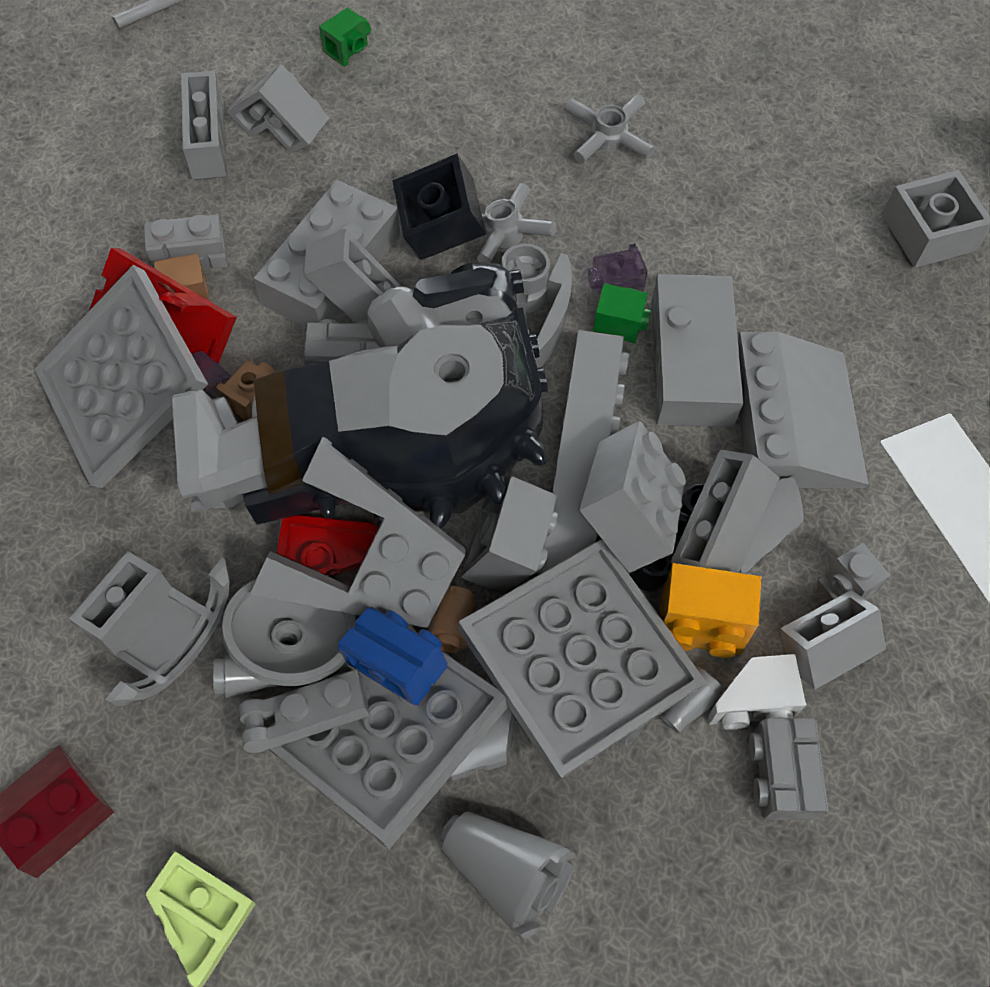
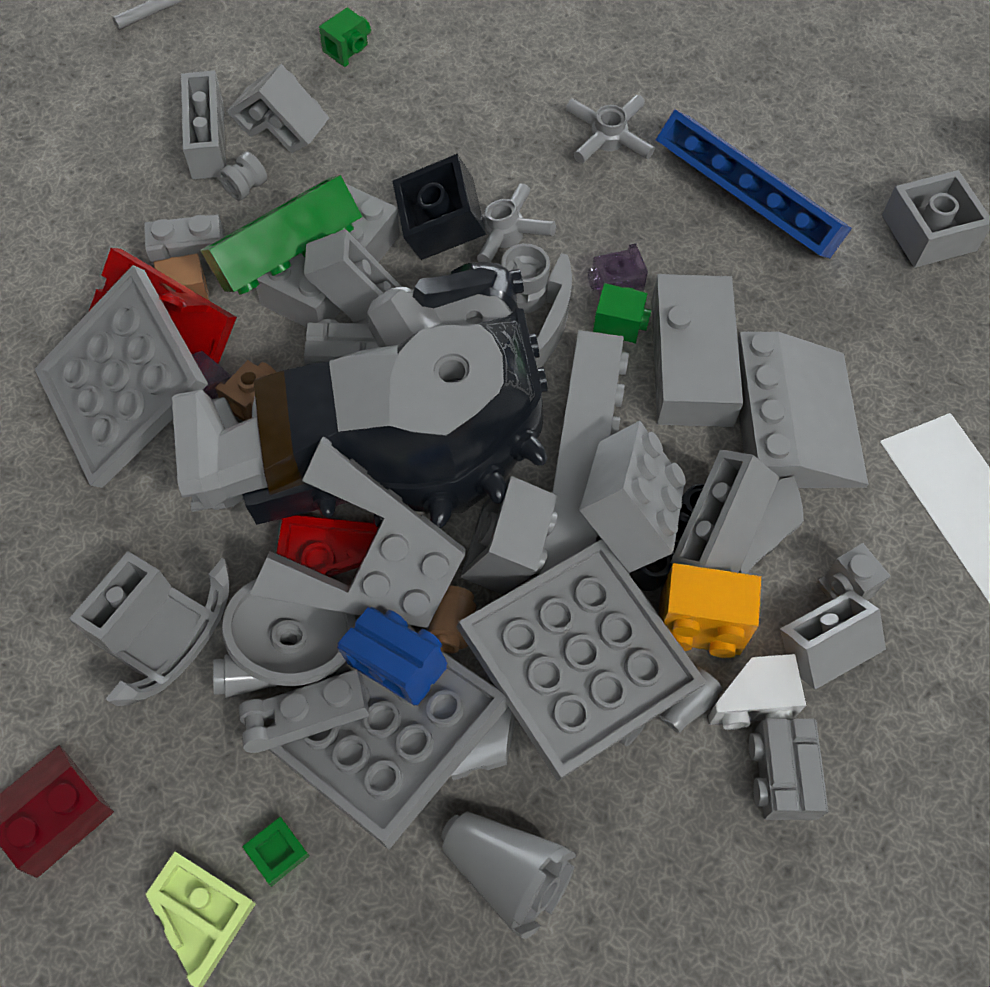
(240, 177): none -> light grey wheel
(275, 851): none -> green tile
(280, 235): none -> green brick
(753, 184): none -> blue brick

